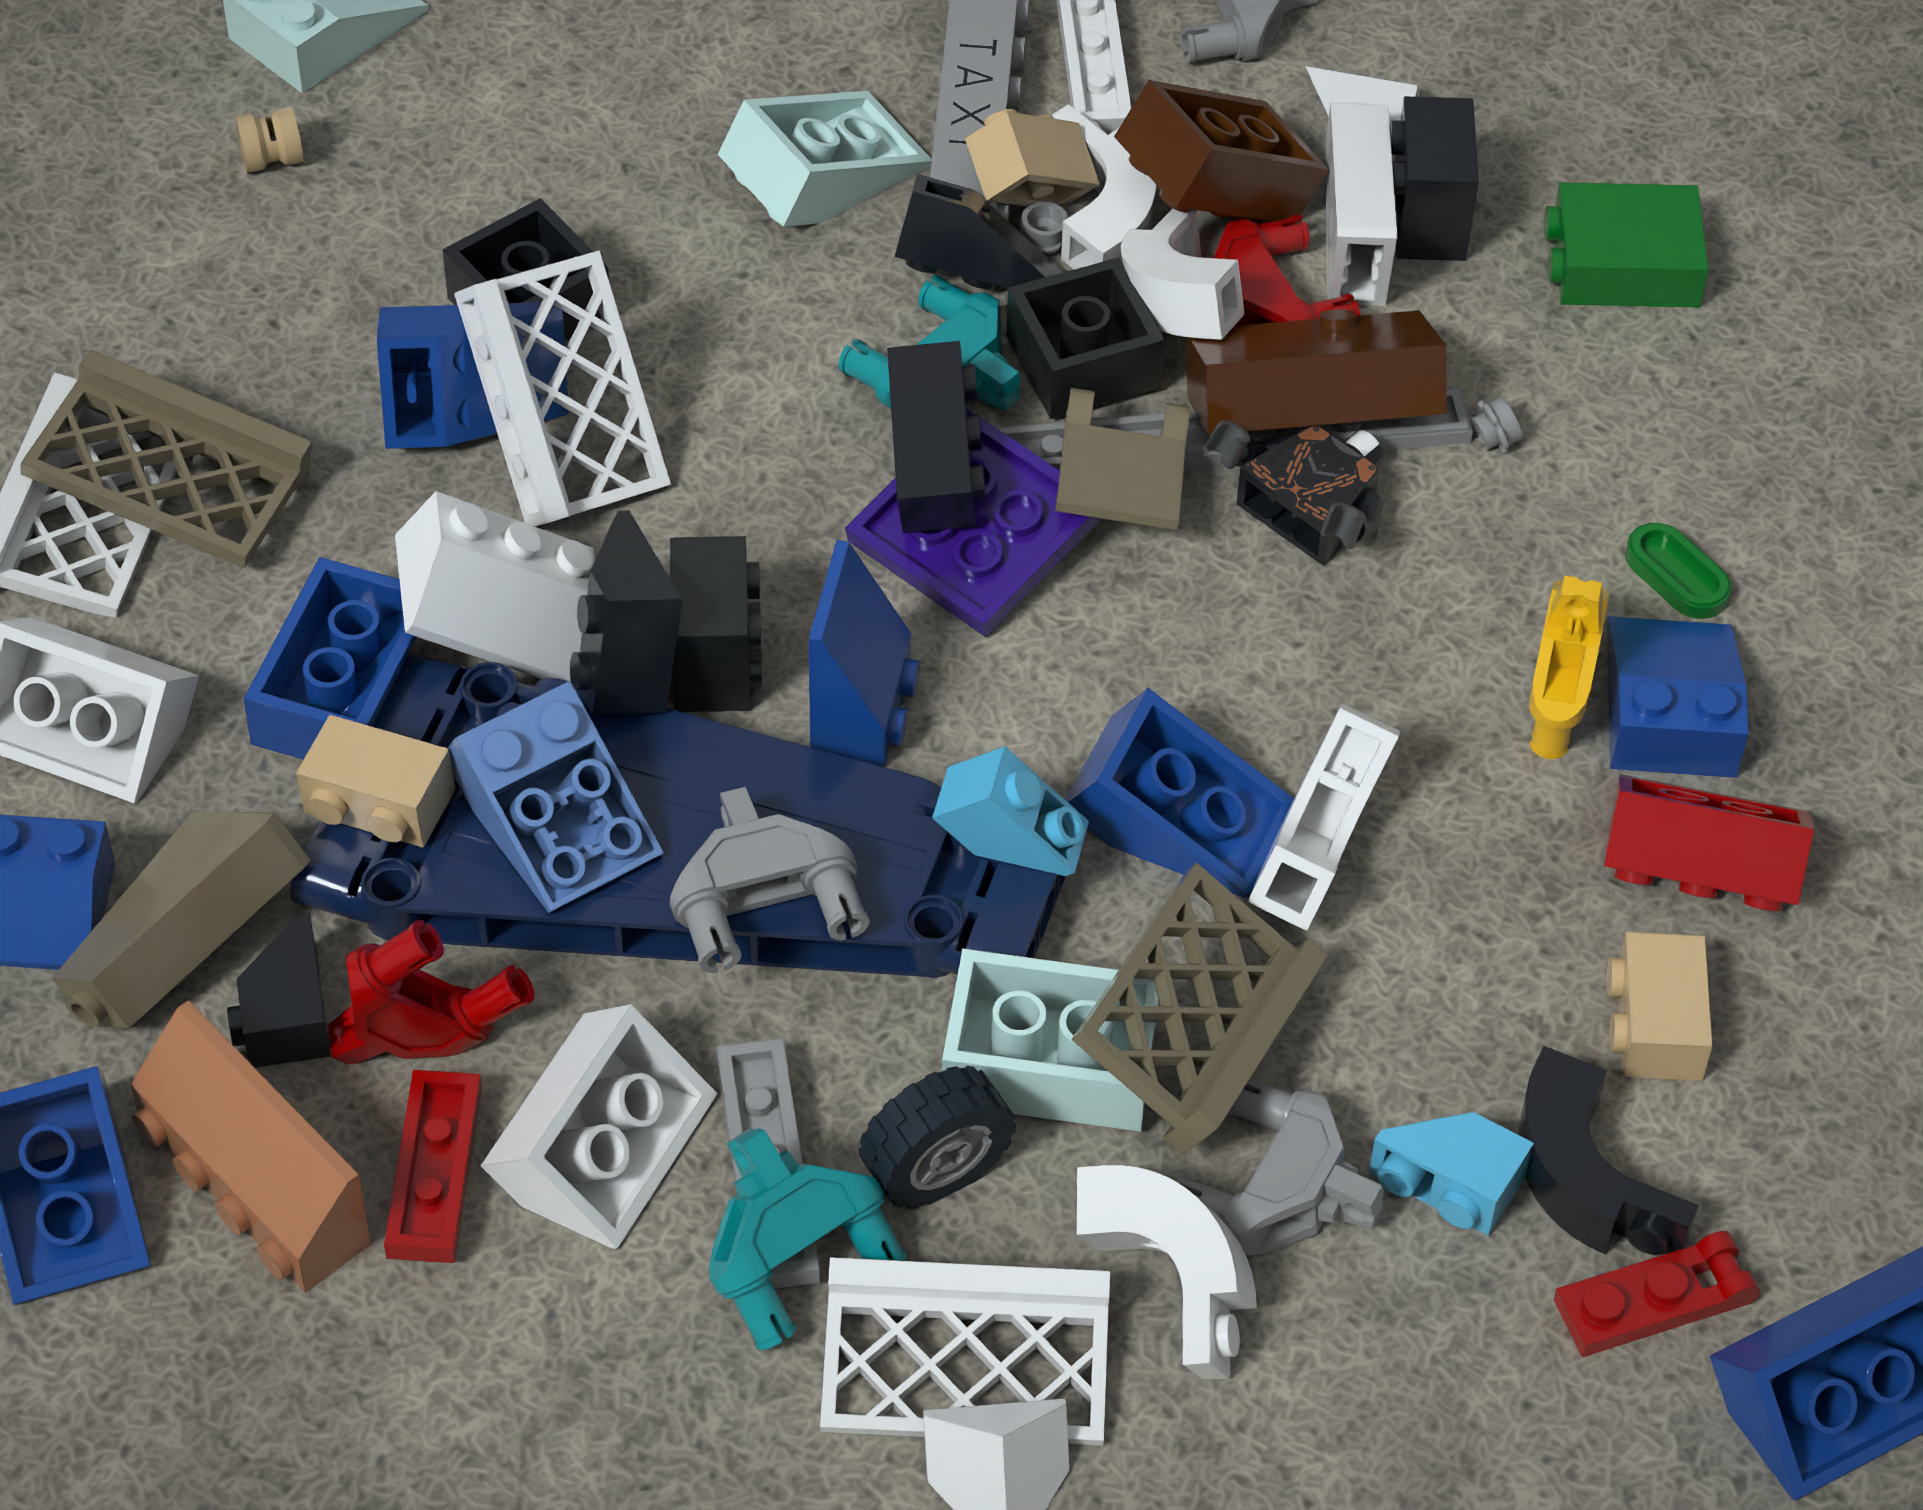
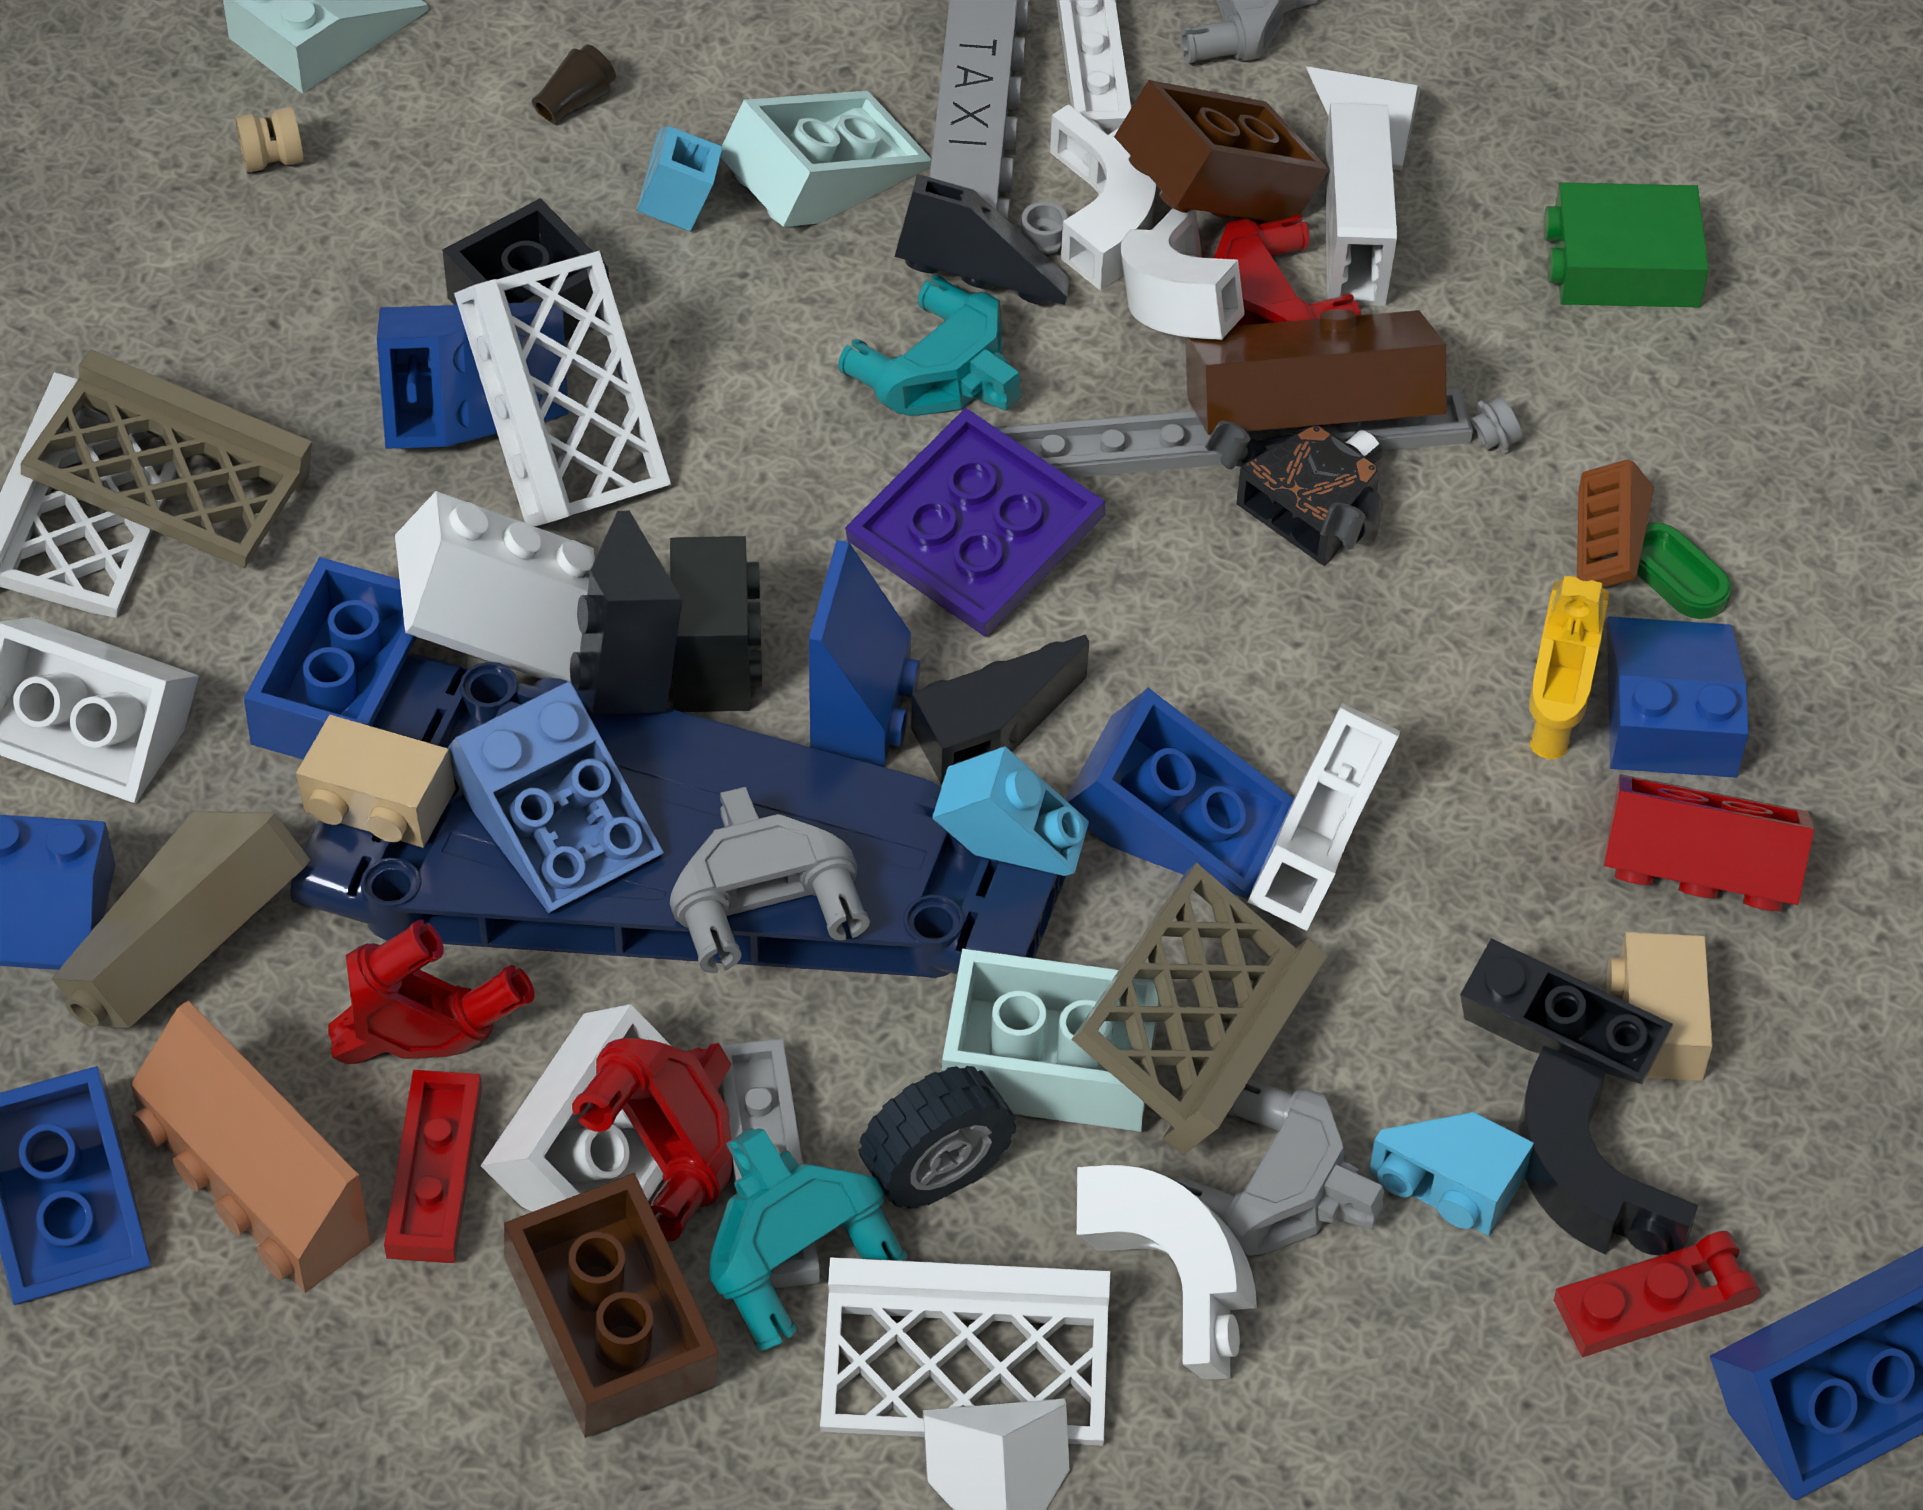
(282, 1001): black slope -> none
(576, 82): none -> dark brown cone
(610, 1304): none -> reddish brown brick
(675, 1112): none -> red connector
(678, 177): none -> medium azure slope
(934, 437): black brick -> none
(996, 703): none -> black slope
(1031, 159): tan brick -> none
(1084, 334): pearl dark grey brick -> none
(1122, 471): dark tan flag -> none
(1434, 177): black brick -> none
(1552, 1009): none -> black slope
(1612, 519): none -> dark orange slope

